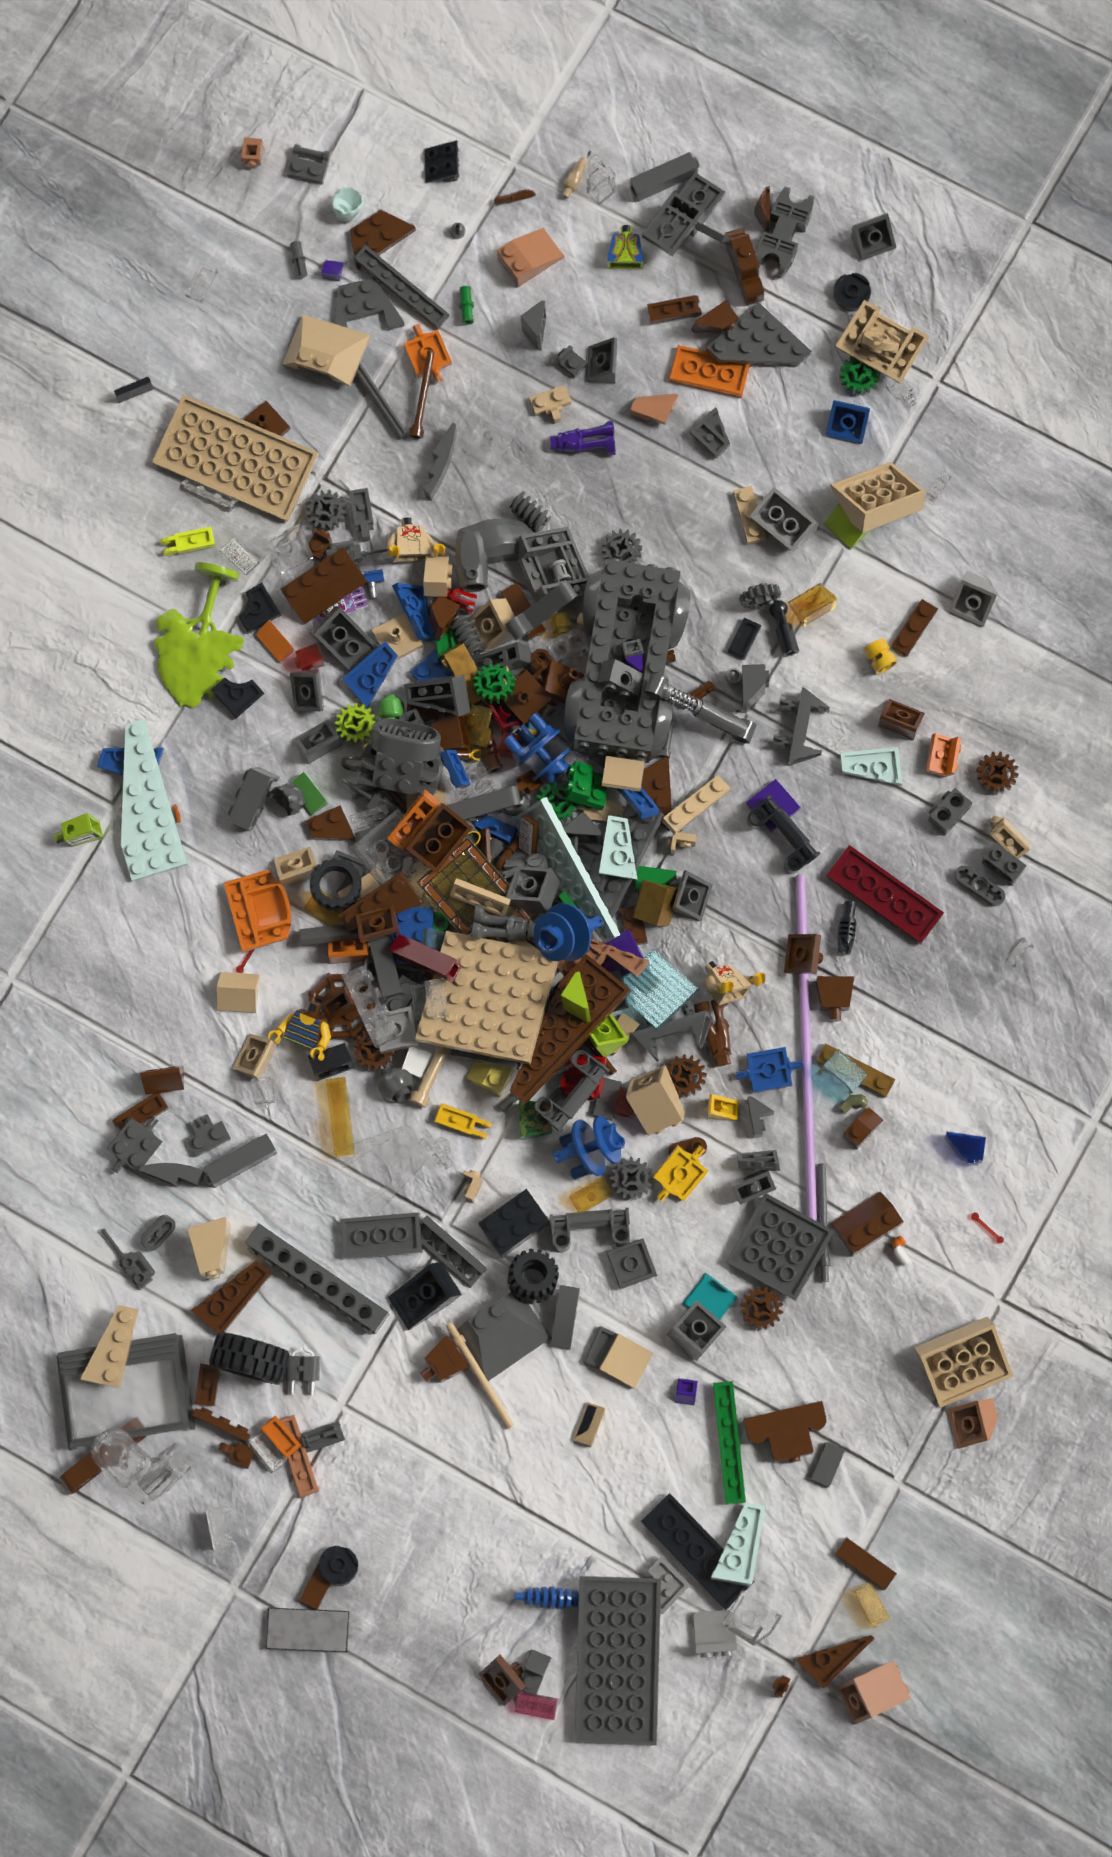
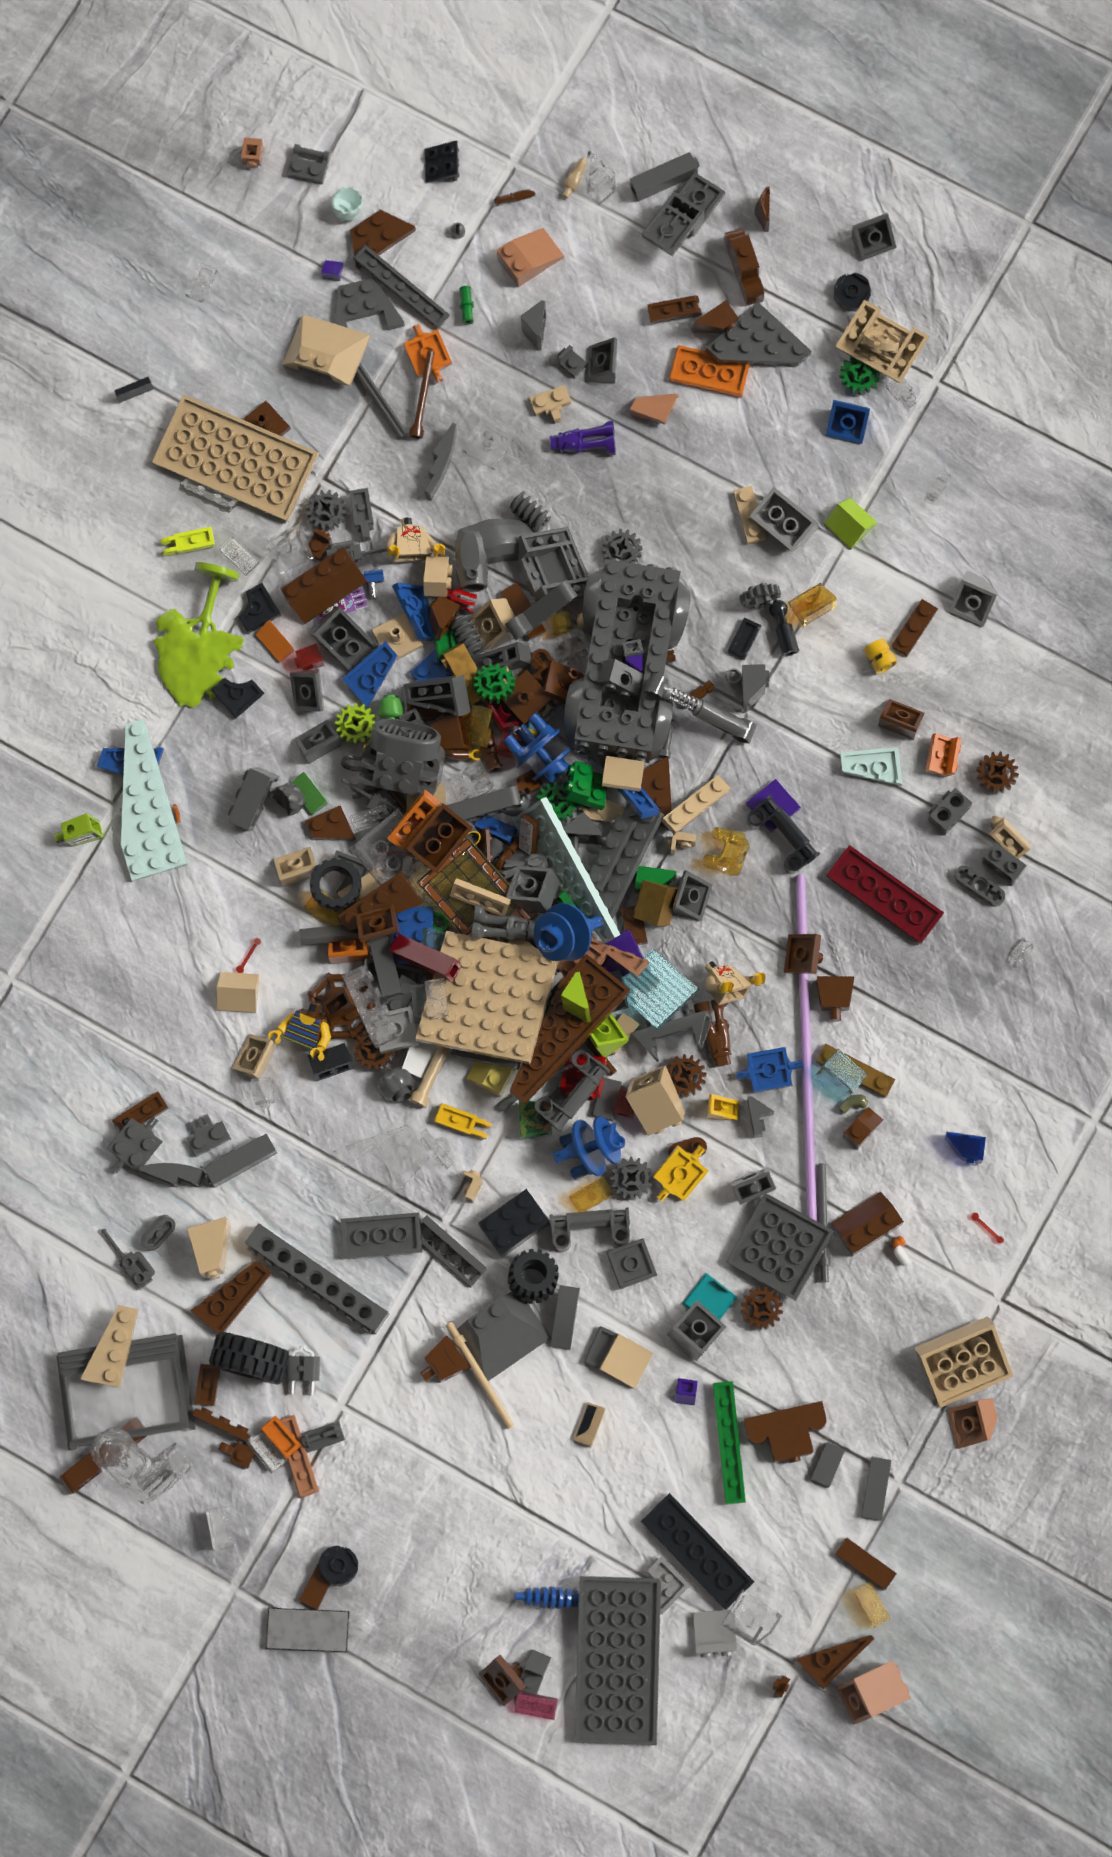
(163, 1079): reddish brown slope -> none
(259, 909): orange slope -> none
(298, 259): dark grey axle -> none
(340, 1116): clear yellow slope -> none
(424, 1295): black slope -> none
(455, 768): blue plate -> none
(559, 571): light grey bush -> none
(617, 850): light aqua wing -> none
(625, 250): torso -> none
(711, 434): dark grey wing -> none
(713, 233): dark grey tile -> none
(733, 854): none -> clear yellow piece
(740, 1553): light aqua wing -> none
(759, 1160): dark grey wing -> none
(788, 219): dark grey piece -> none
(802, 708): dark grey hose -> none
(847, 929): black hinge -> none
(876, 1488): none -> dark grey tile
(878, 496): tan slope -> none

